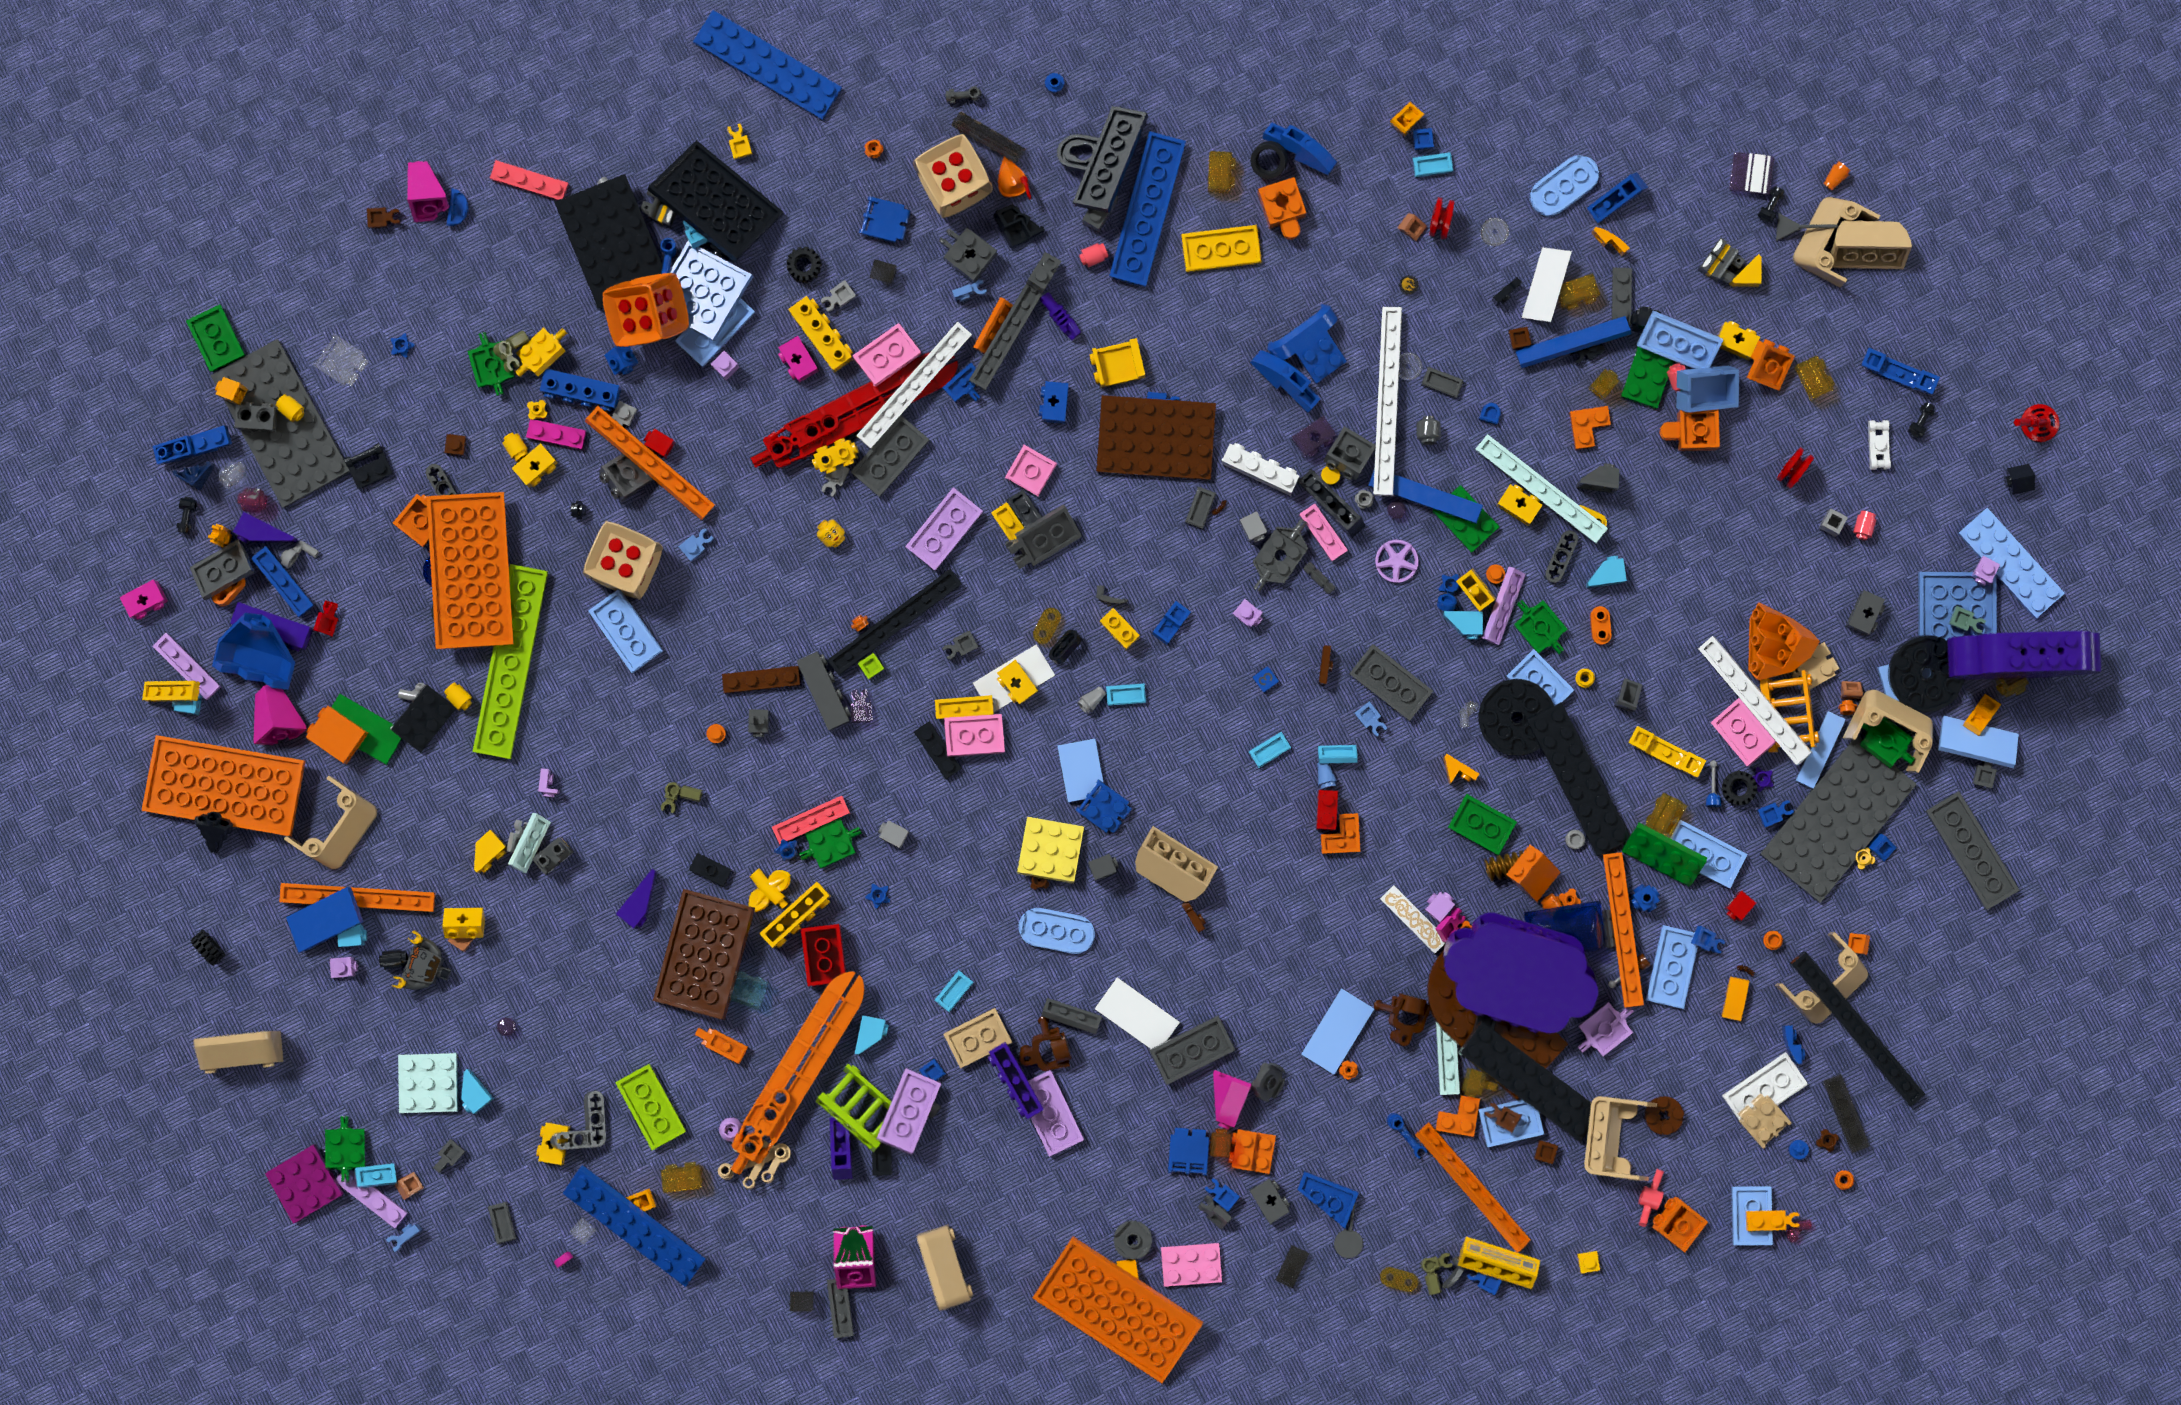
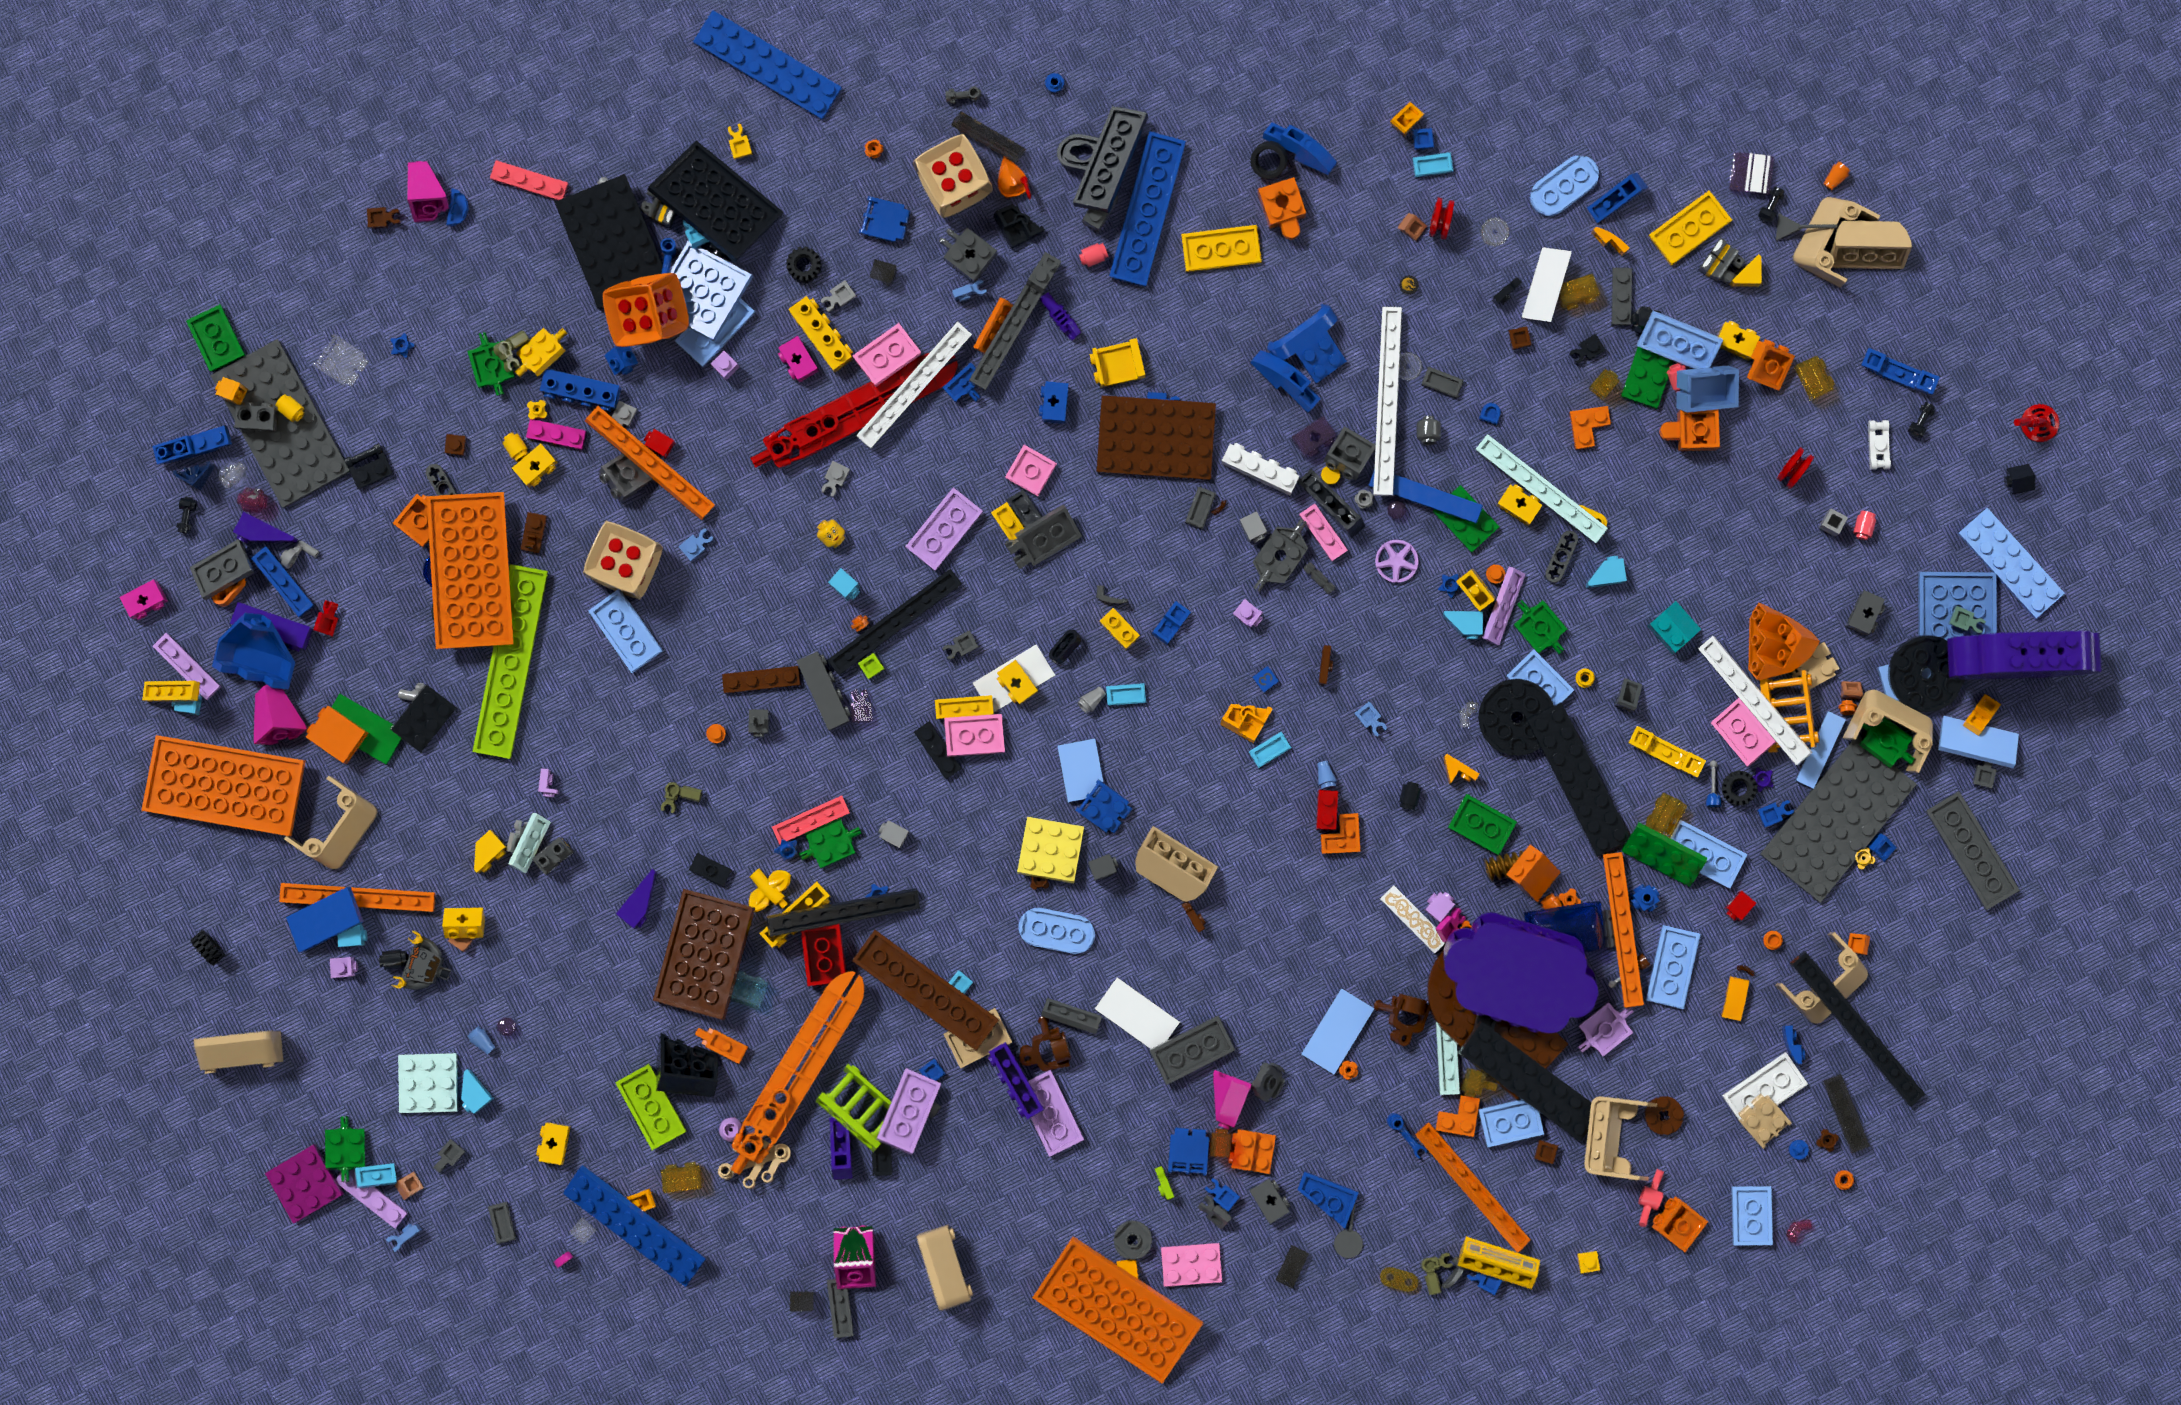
(213, 829): black rock -> none
(220, 535): light orange plate -> none
(458, 696): yellow brick -> none
(481, 1040): none -> medium blue cone
(533, 532): none -> reddish brown plate
(578, 510): black plate -> none
(587, 1134): dark grey beam -> none
(685, 1068): none -> black wedge
(840, 454): yellow brick -> none
(842, 912): none -> black plate
(844, 585): none -> medium azure brick
(870, 1033): medium azure slope -> none
(890, 456): dark grey plate -> none
(925, 990): none -> reddish brown plate
(1046, 625): clear yellow plate -> none
(1164, 1188): none -> lime plate
(1220, 172): clear yellow brick -> none
(1246, 720): none -> light orange slope
(1337, 754): medium azure tile -> none
(1391, 682): dark grey plate -> none
(1410, 795): none -> black brick
(1446, 602): blue tile -> none
(1506, 1118): reddish brown plate -> none
(1573, 342): blue tile -> none
(1575, 839): light grey tile -> none
(1599, 625): orange plate -> none
(1602, 479): dark grey slope -> none
(1674, 627): none -> teal slope
(1690, 228): none -> yellow tile
(1706, 940): blue plate -> none
(1769, 1220): light orange plate -> none
(1985, 571): lavender bracket -> none
(2017, 687): clear yellow bracket -> none

